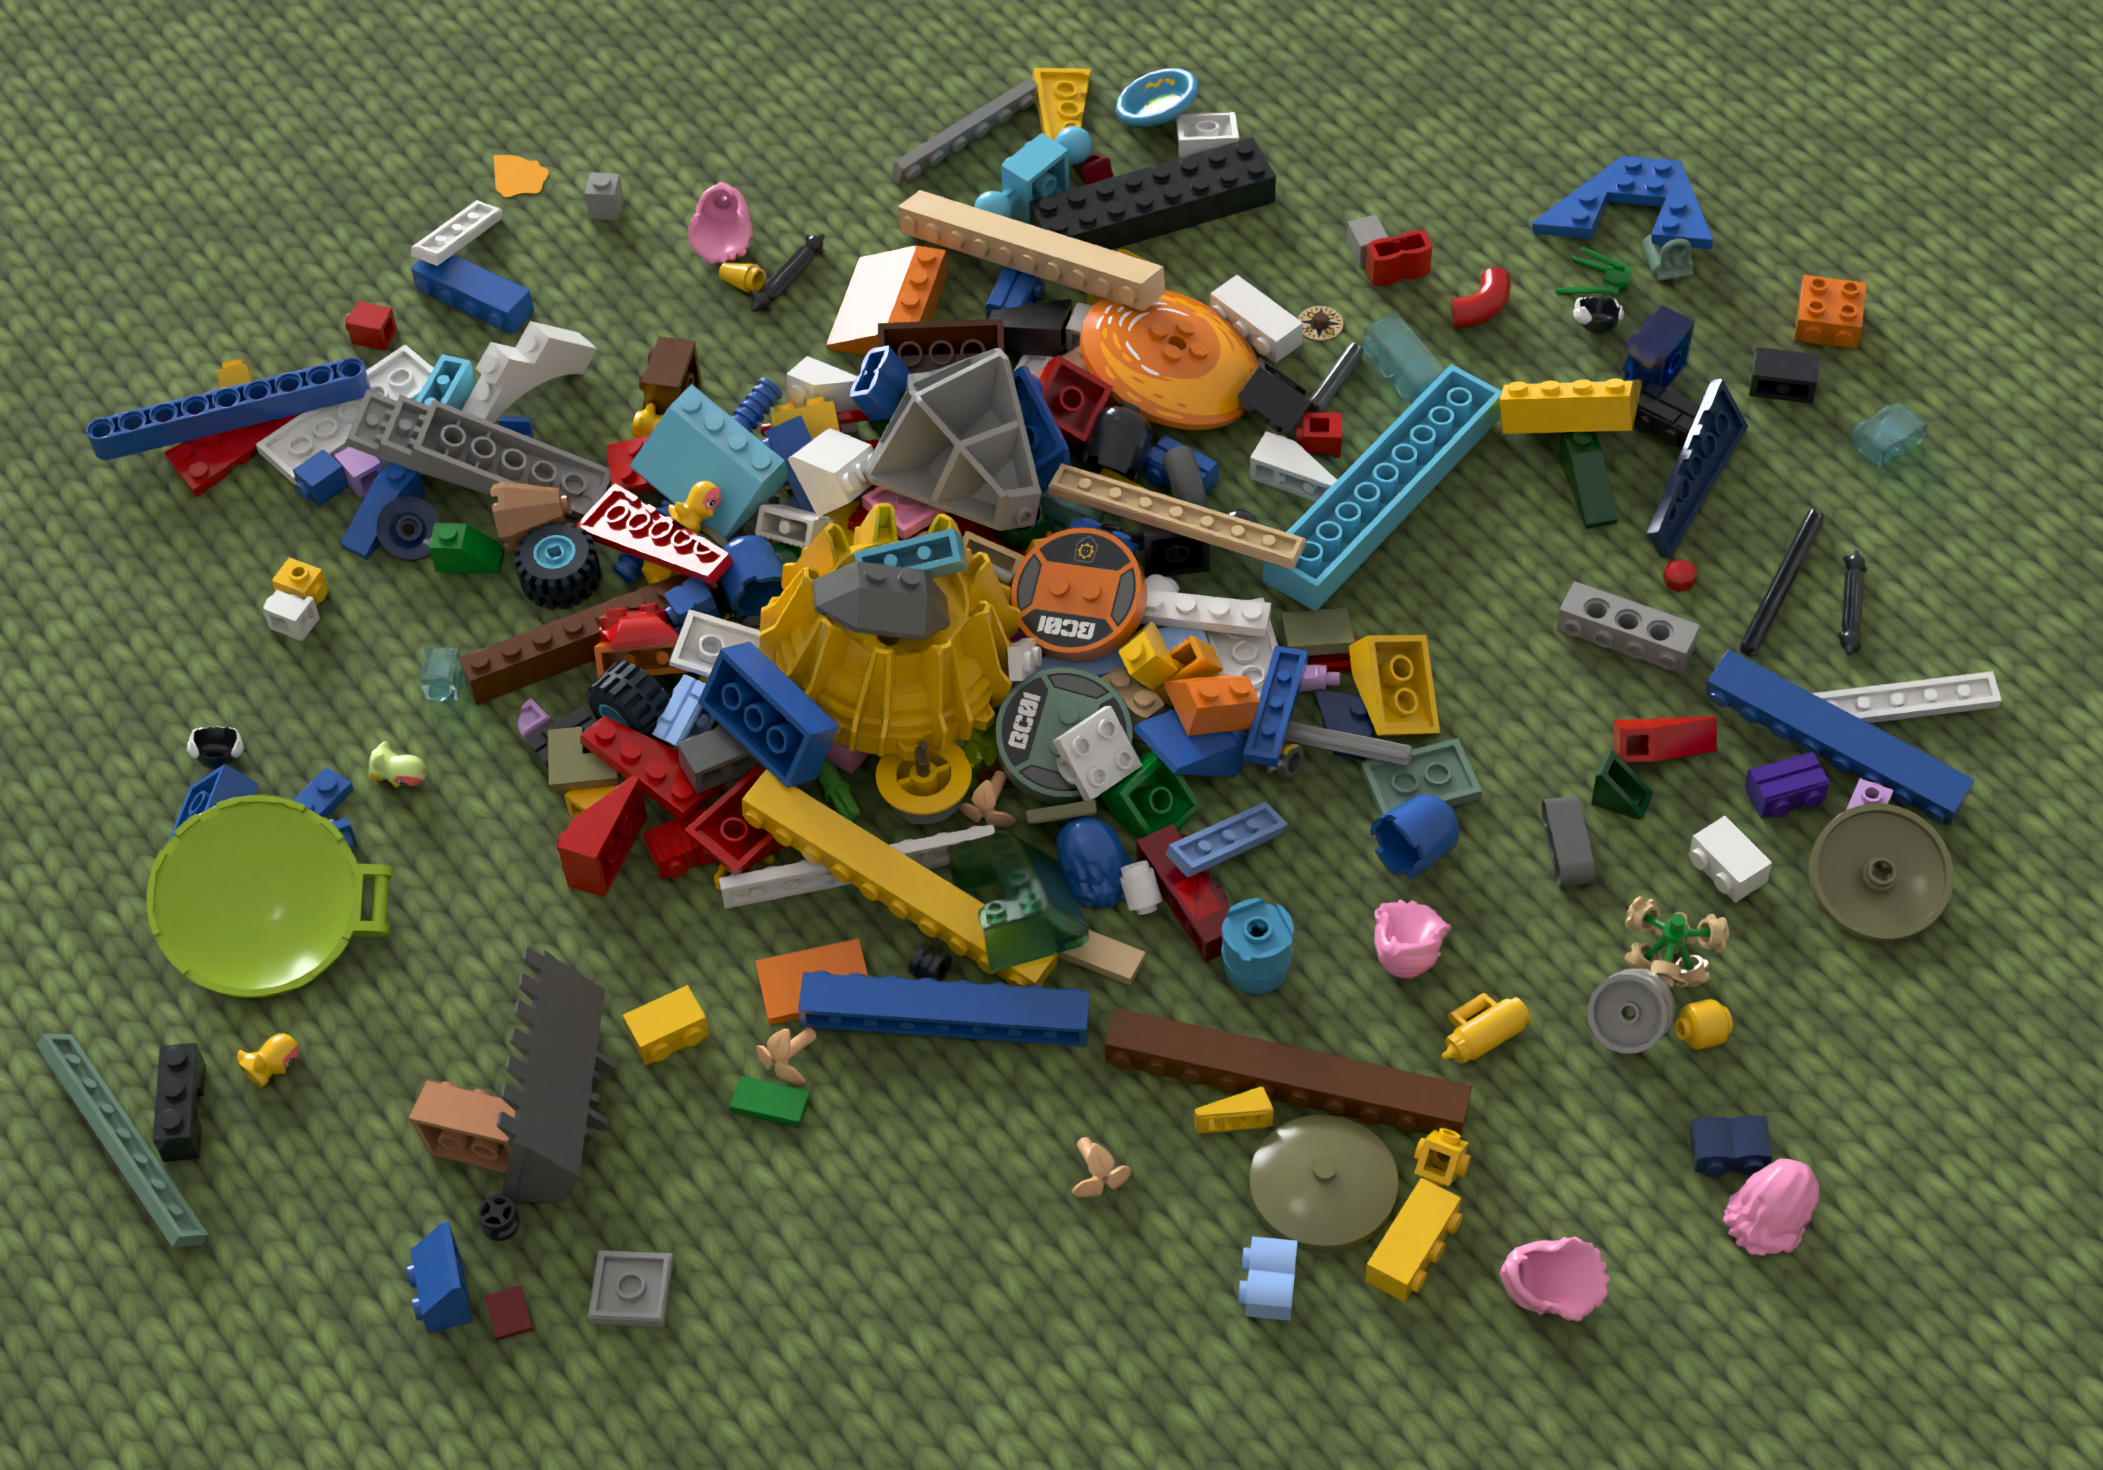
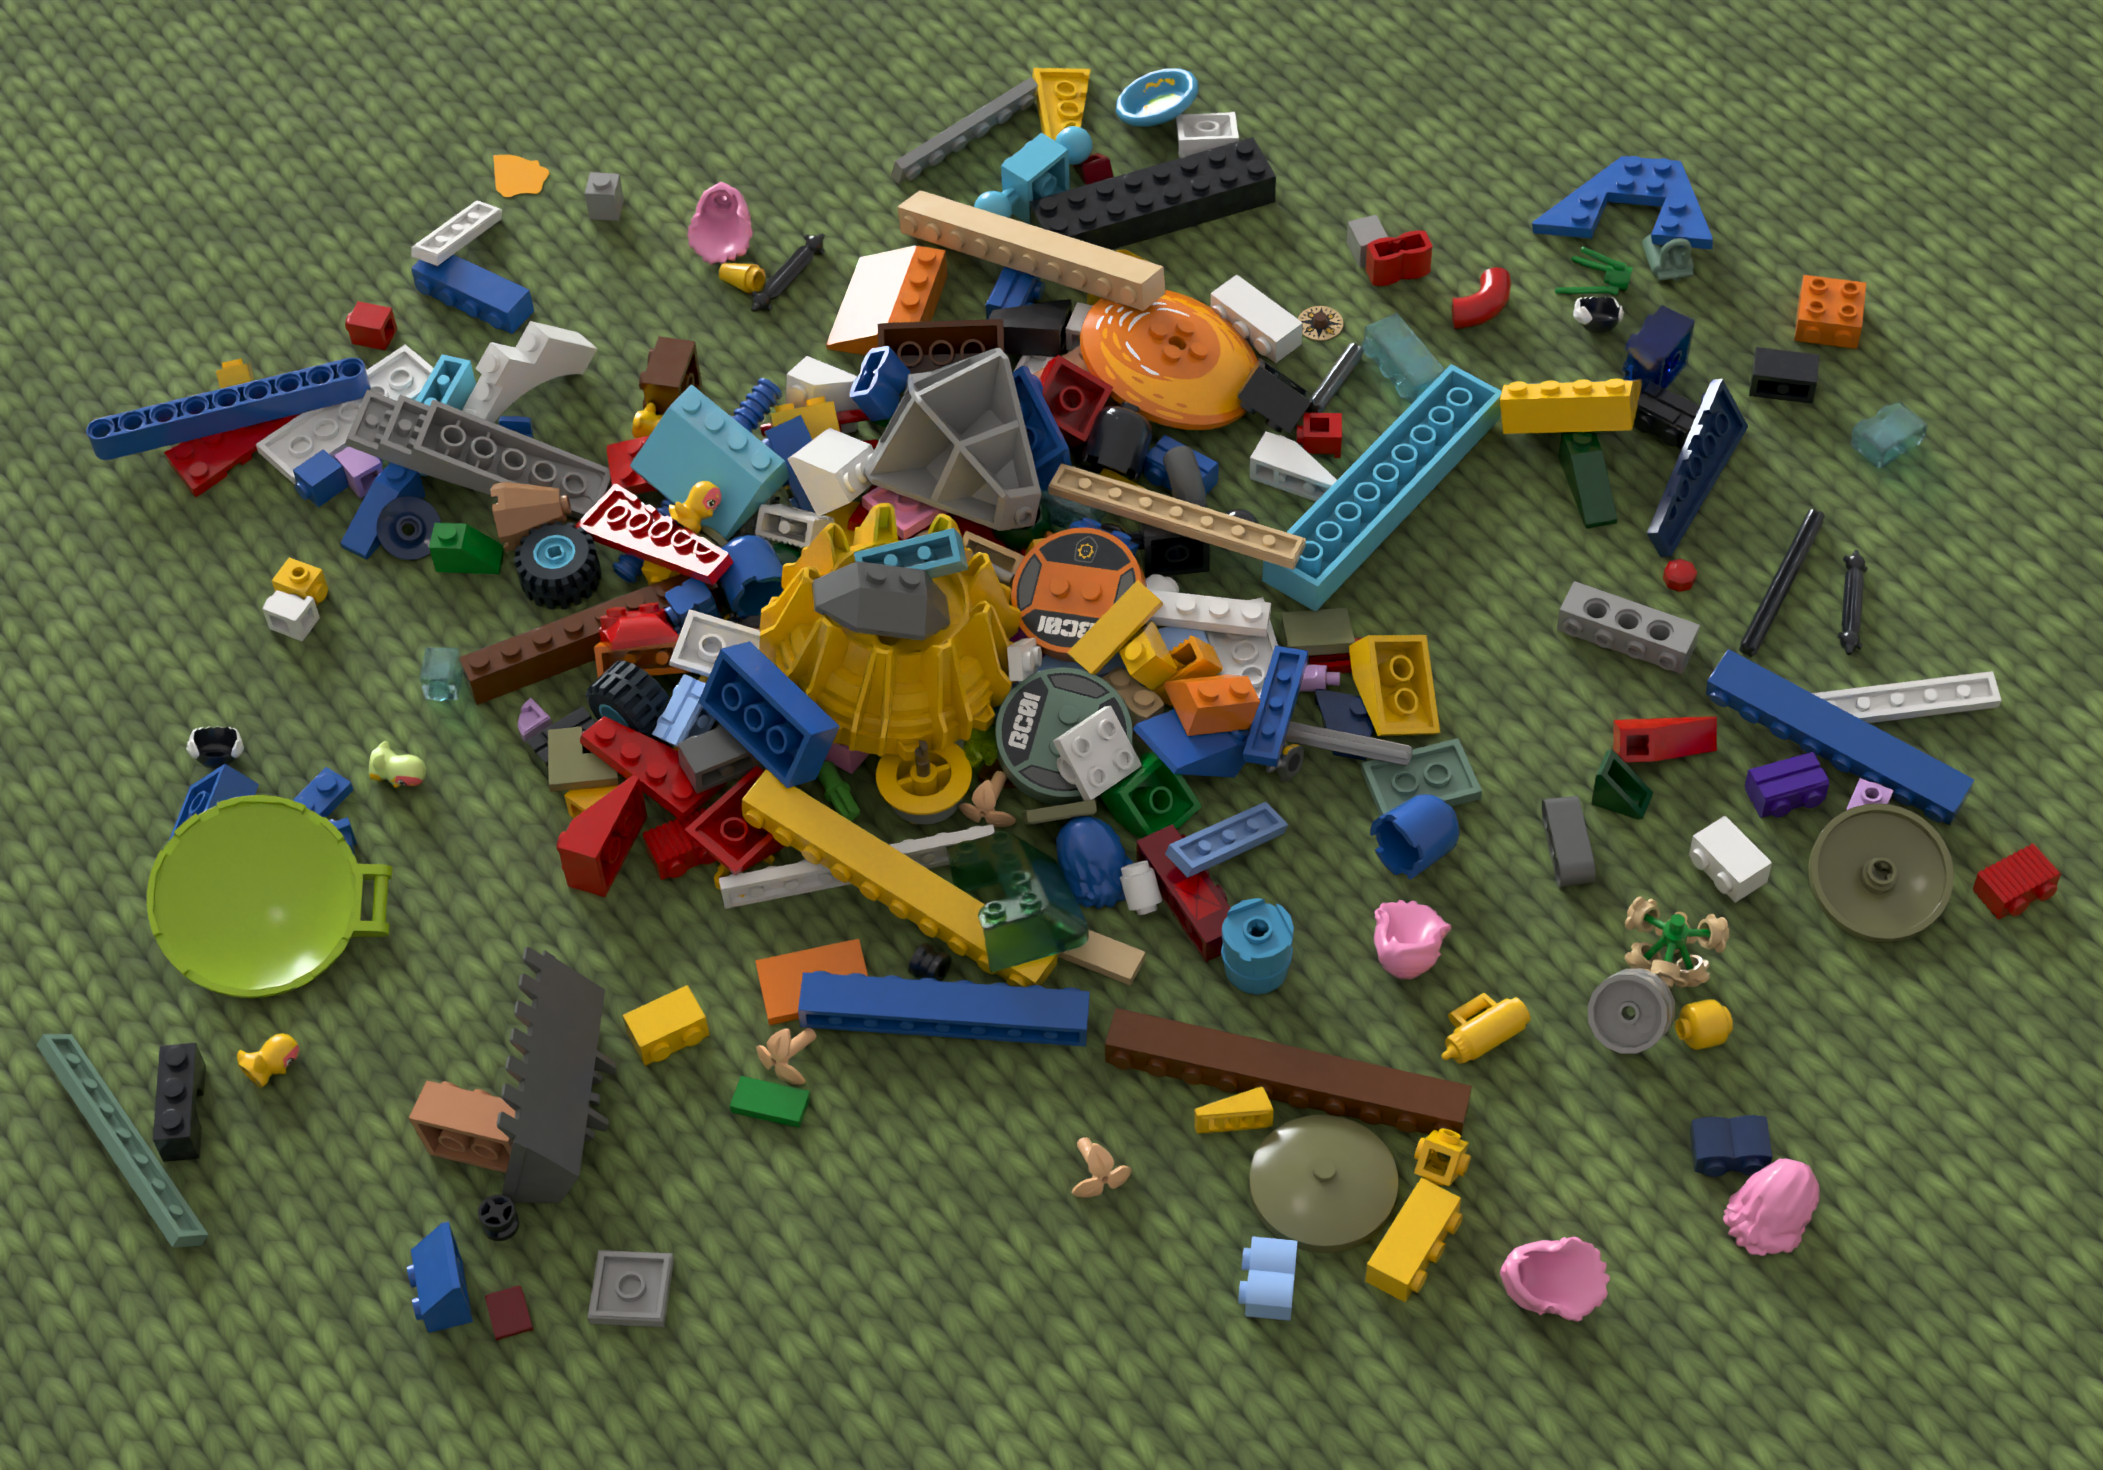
(1115, 628): none -> yellow tile
(2017, 882): none -> red brick

